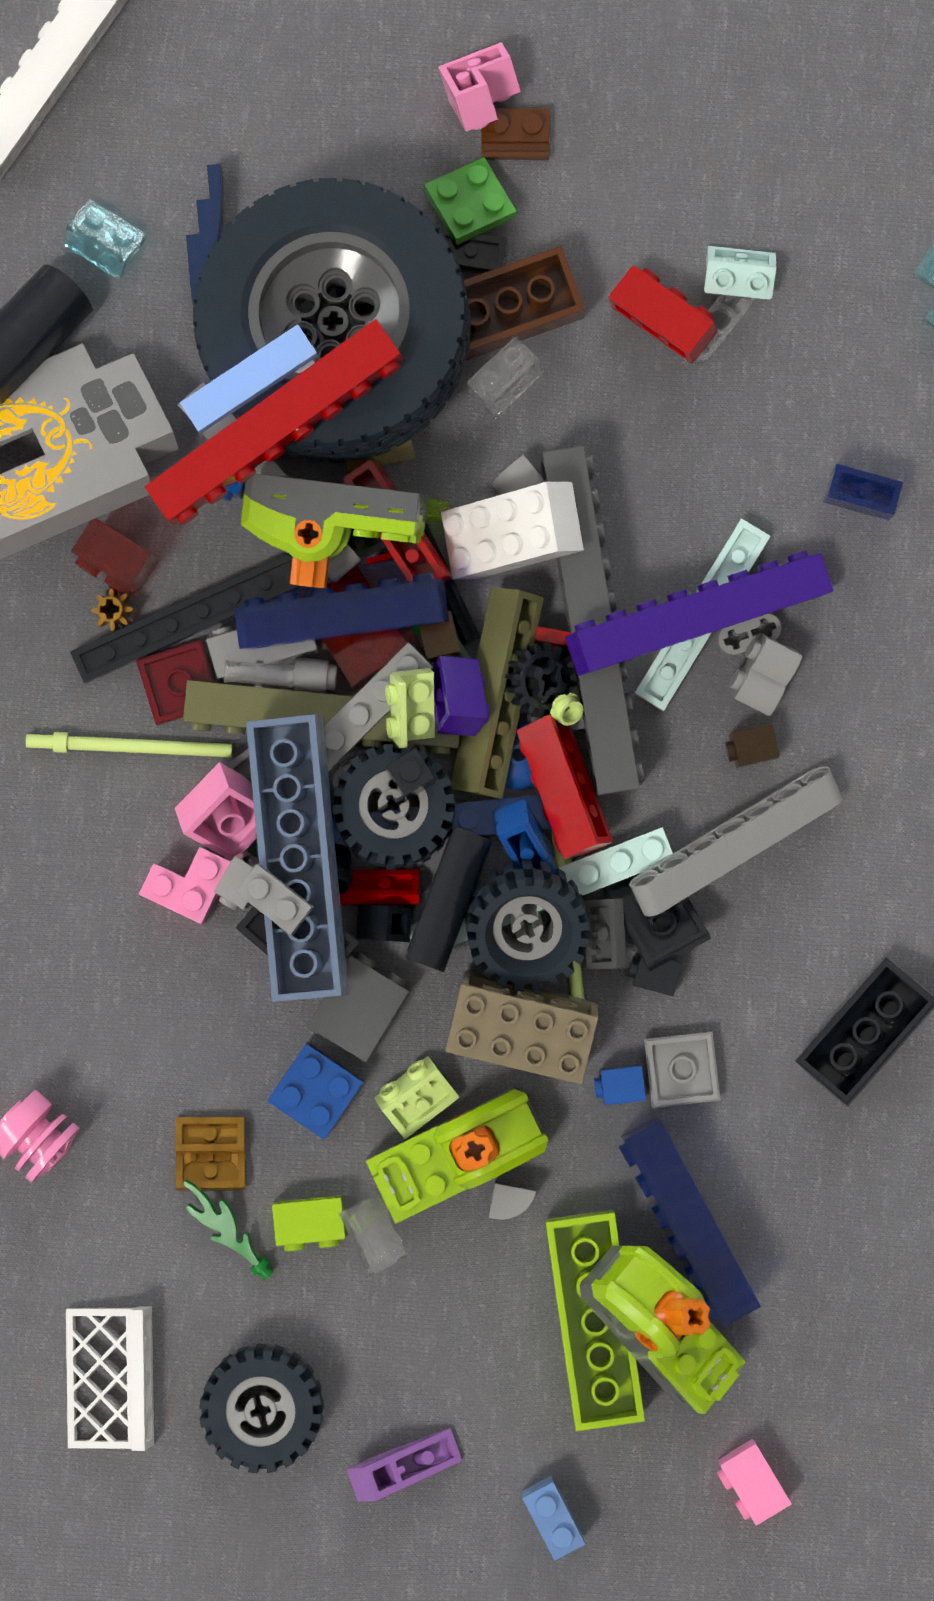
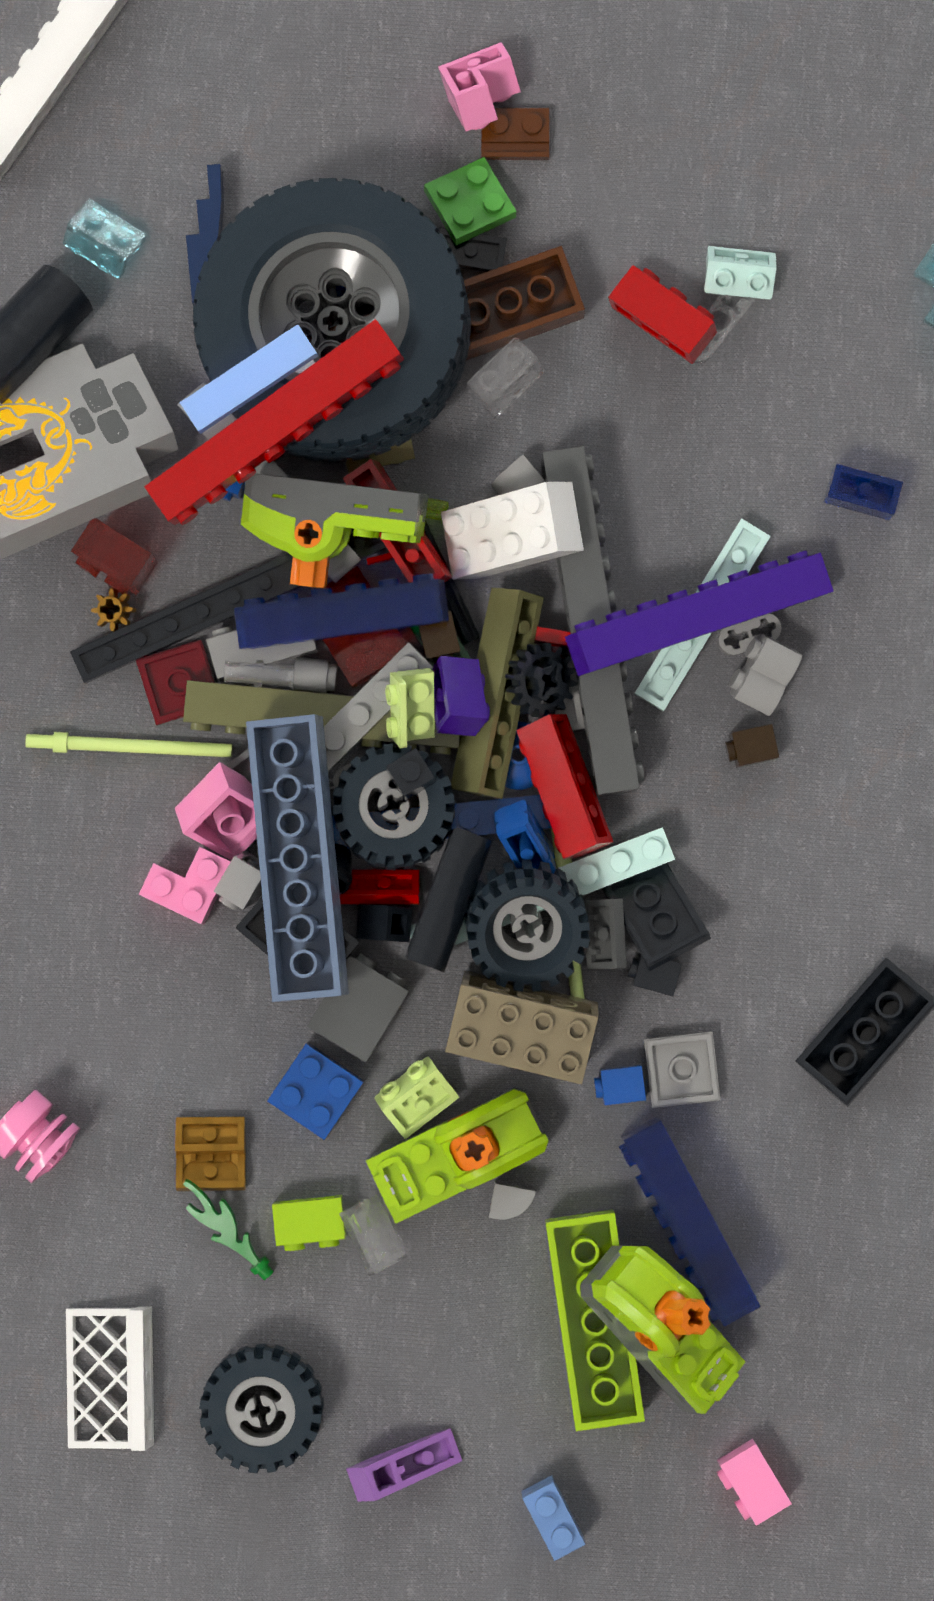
(274, 899): light grey plate -> none
(567, 709): yellowish green plate -> none
(736, 841): light grey beam -> none

